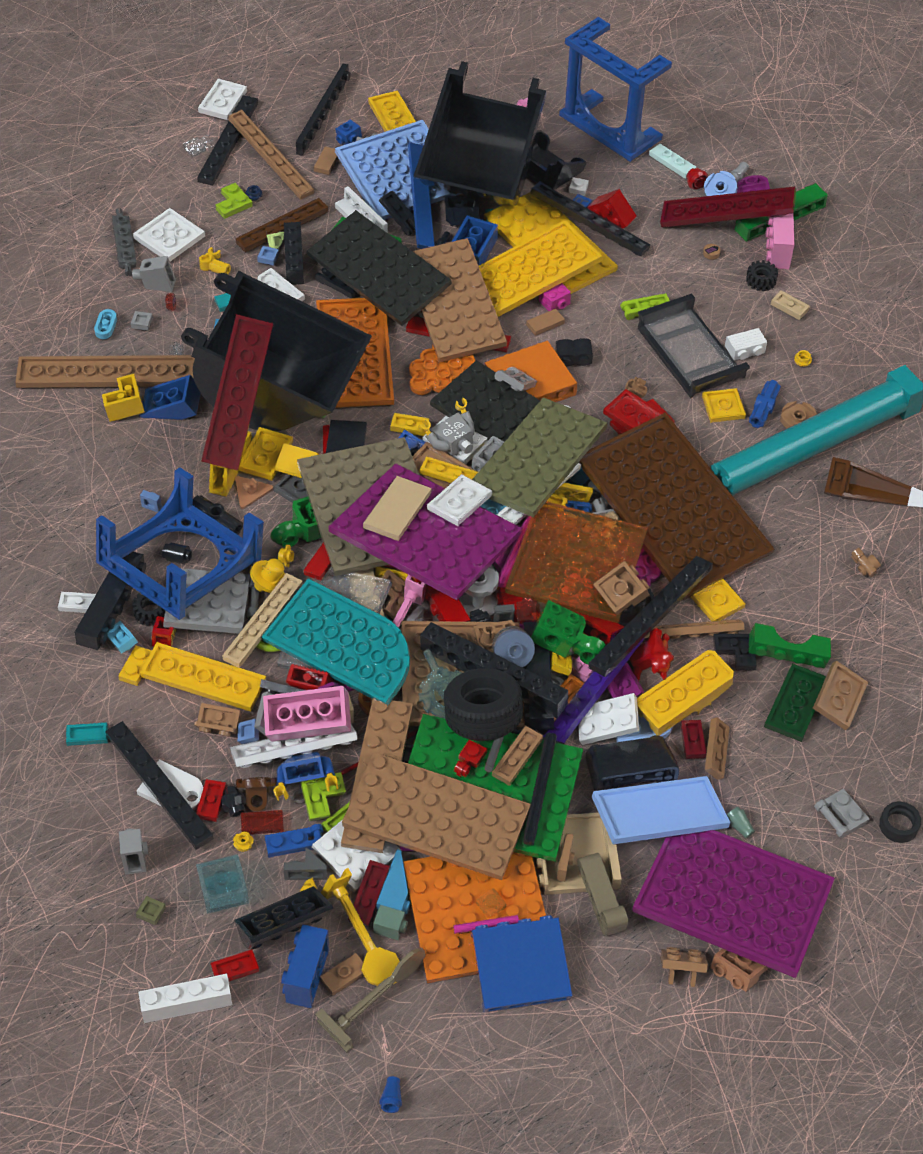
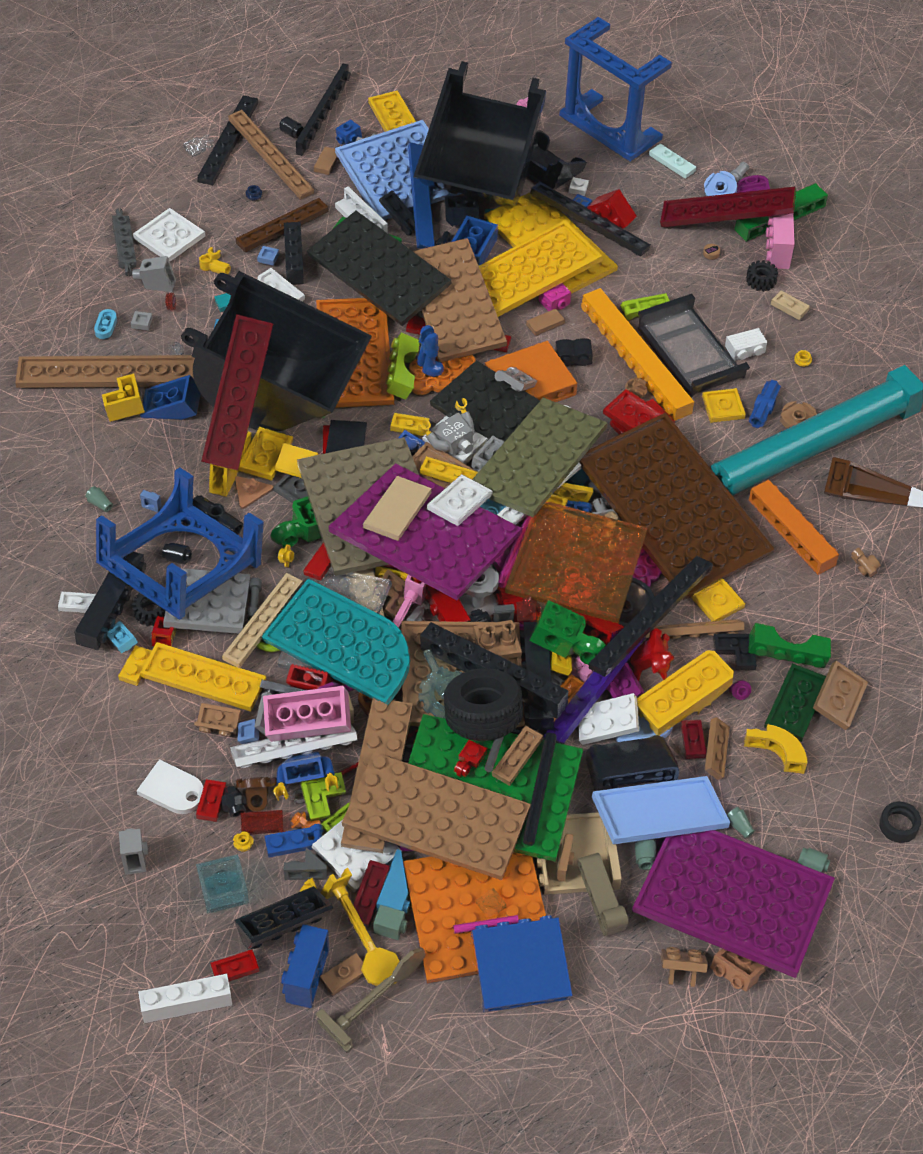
(86, 734): teal tile -> none
(98, 498): none -> sand green cone
(150, 910): olive plate -> none
(159, 785): black plate -> none
(222, 99): white plate -> none
(235, 203): lime plate -> none
(267, 574): yellow plate -> none
(275, 239): yellowish green tile -> none
(290, 127): none -> black brick
(299, 821): none -> orange plate
(335, 283): black hinge -> none
(391, 1096): blue cone -> none
(400, 380): none -> lime arch
(428, 352): none -> blue piece
(514, 645): sand blue piece -> none
(622, 587): medium nougat plate -> none
(637, 354): none -> light orange brick
(645, 853): none -> sand green brick
(696, 178): red cone -> none
(740, 689): none -> magenta plate
(781, 743): none -> yellow arch
(793, 527): none -> orange brick
(814, 859): none -> sand green brick
(846, 810): light grey plate -> none

